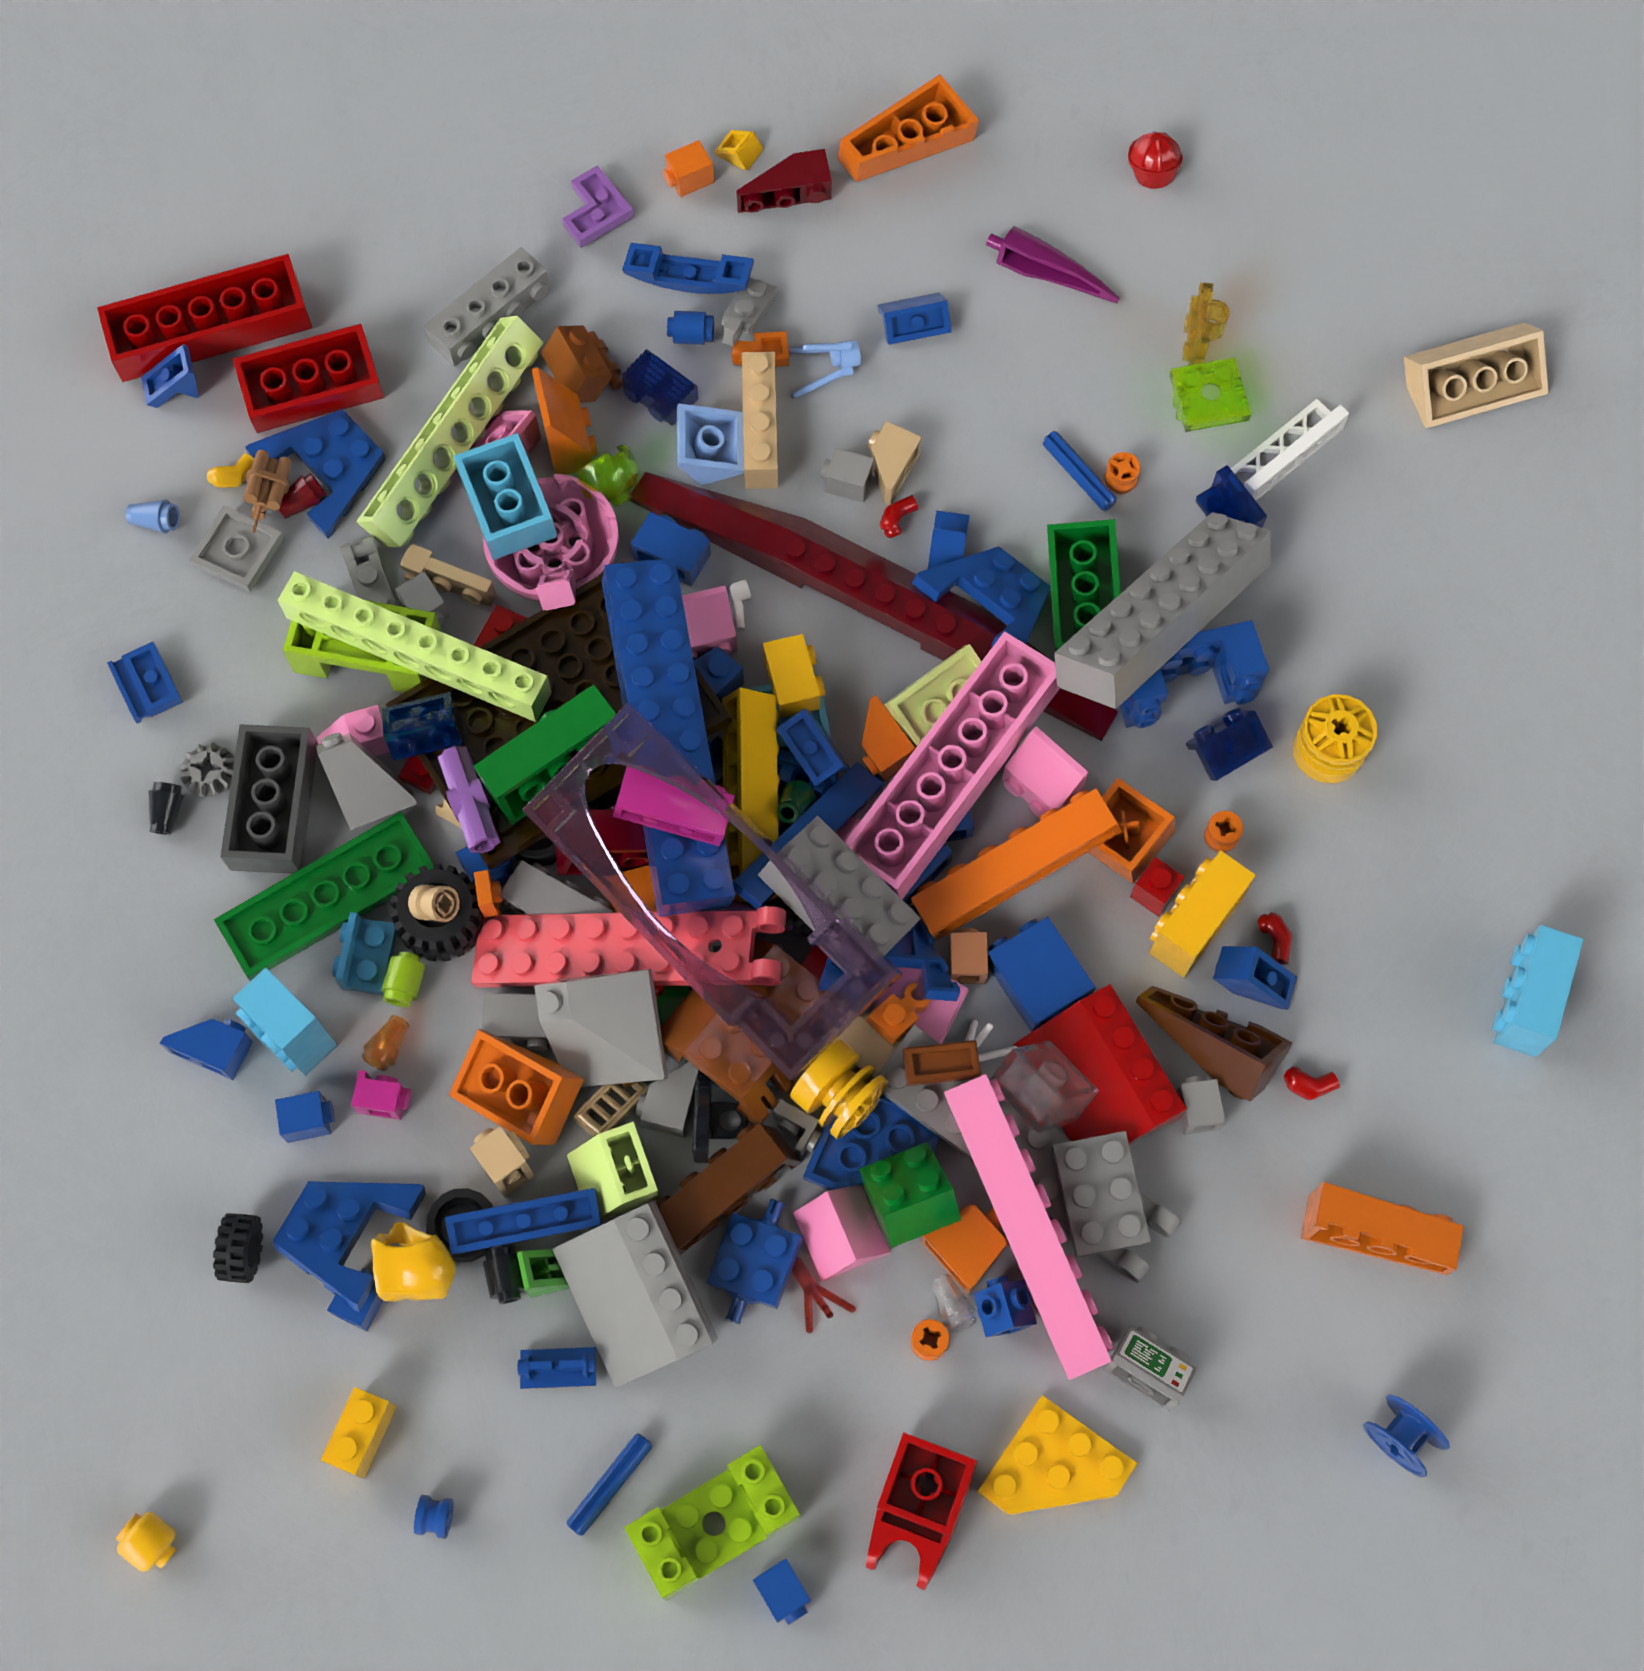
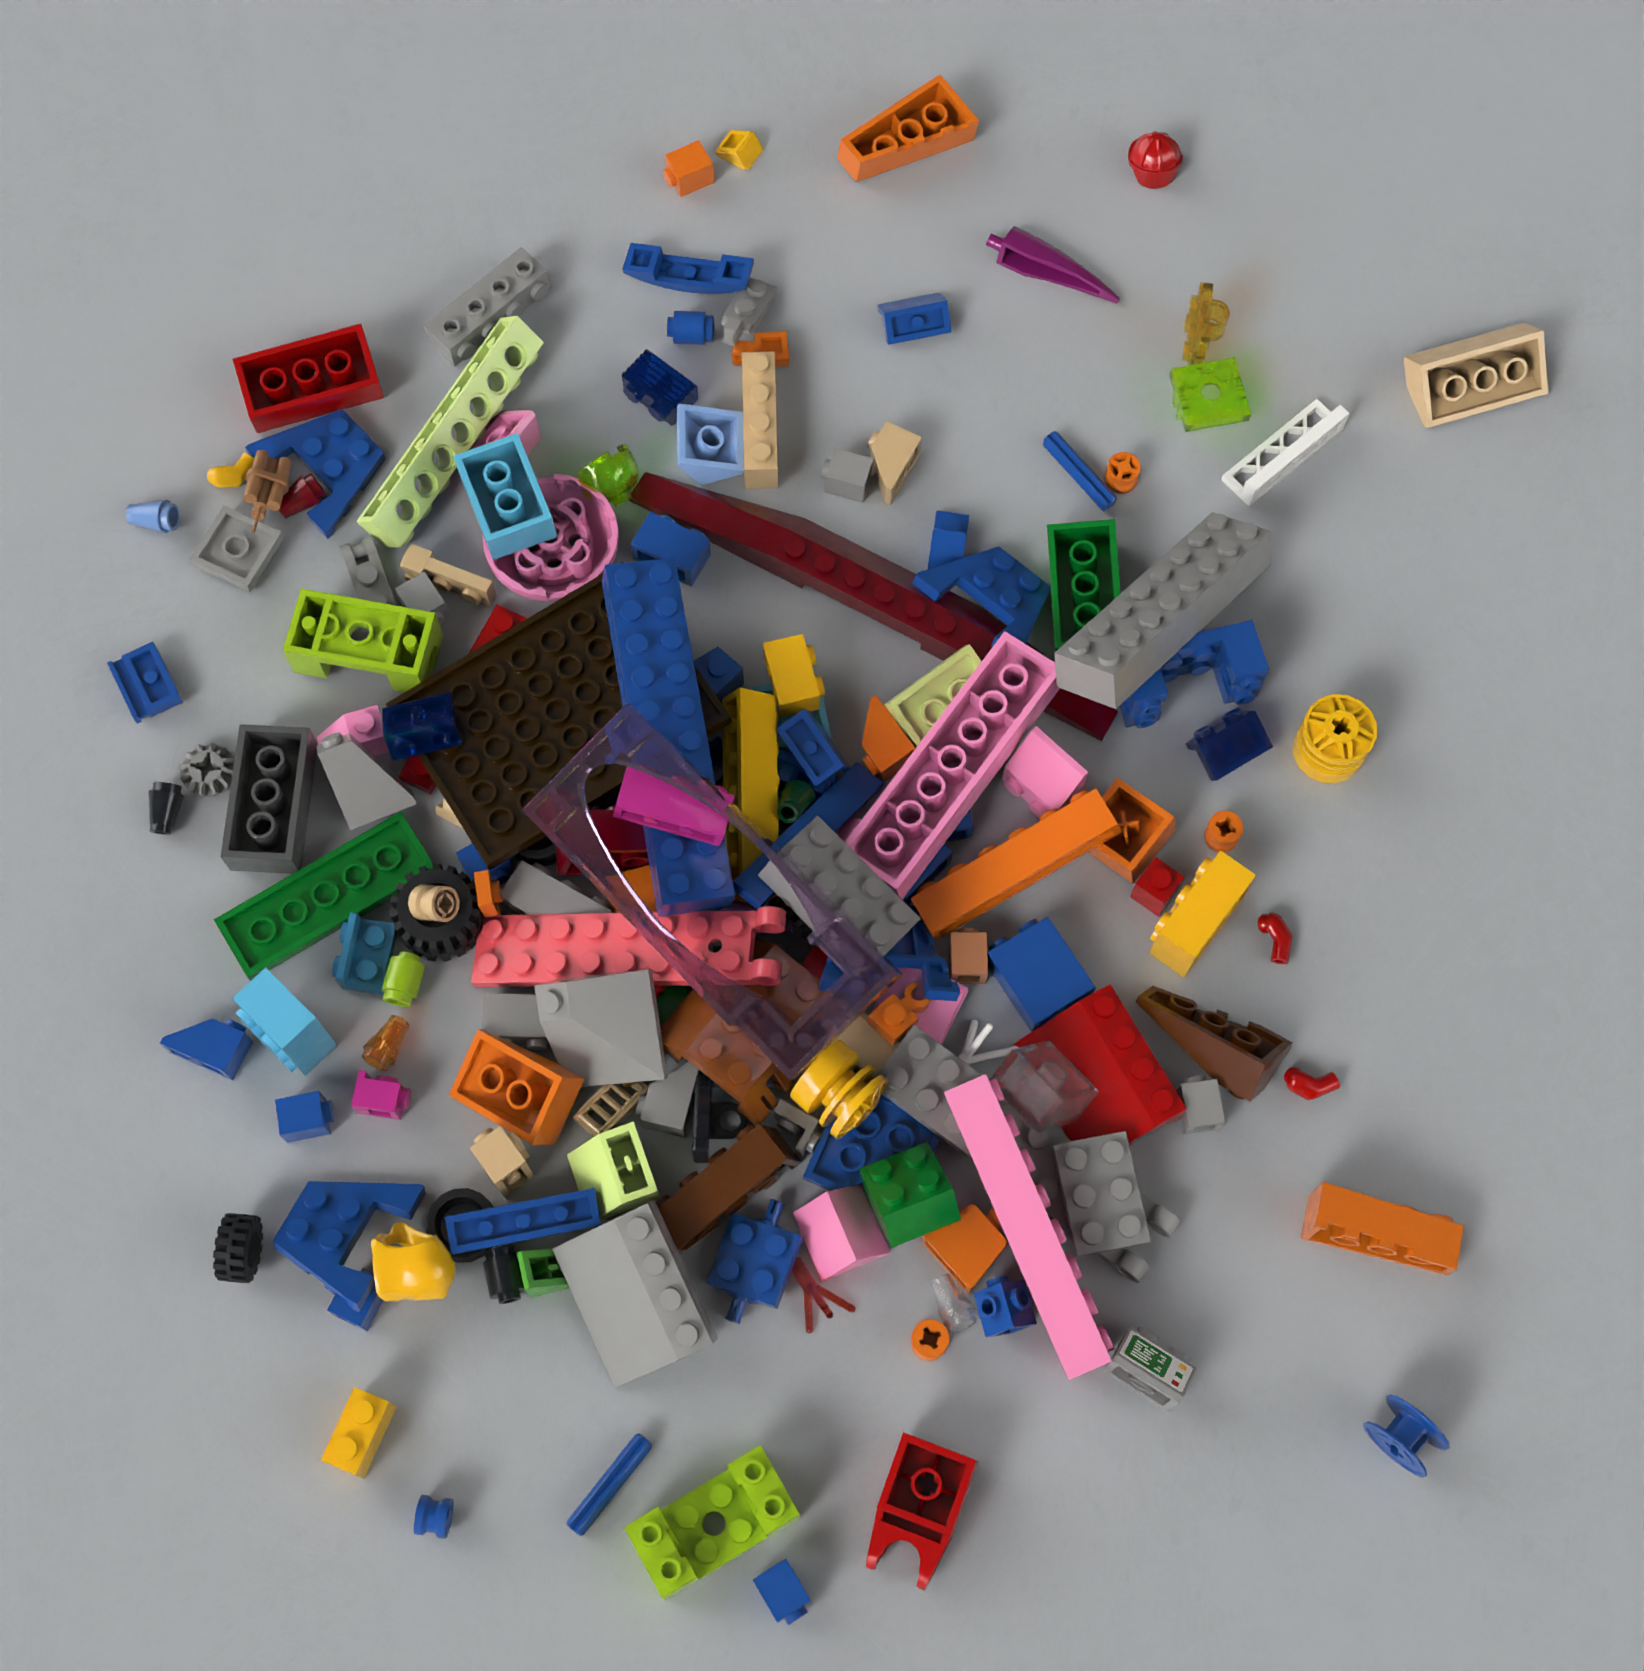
(146, 1541): yellow head -> none
(169, 377): blue slope -> none
(206, 315): red brick -> none
(415, 646): yellowish green brick -> none
(468, 799): medium lavender piece -> none
(537, 755): green brick -> none
(557, 590): bright pink slope -> none
(557, 1367): blue hinge -> none
(564, 424): orange slope -> none
(581, 362): dark orange brick -> none
(602, 209): medium lavender plate -> none
(709, 621): bright pink slope -> none
(738, 592): white hand -> none
(794, 181): dark red slope -> none
(842, 354): light blue plant -> none
(893, 514): red arm -> none
(941, 1063): dark orange tile -> none
(1054, 1464): yellow plate -> none
(1231, 499): clear blue bracket -> none
(1254, 976): blue slope -> none
(1537, 990): medium azure brick -> none

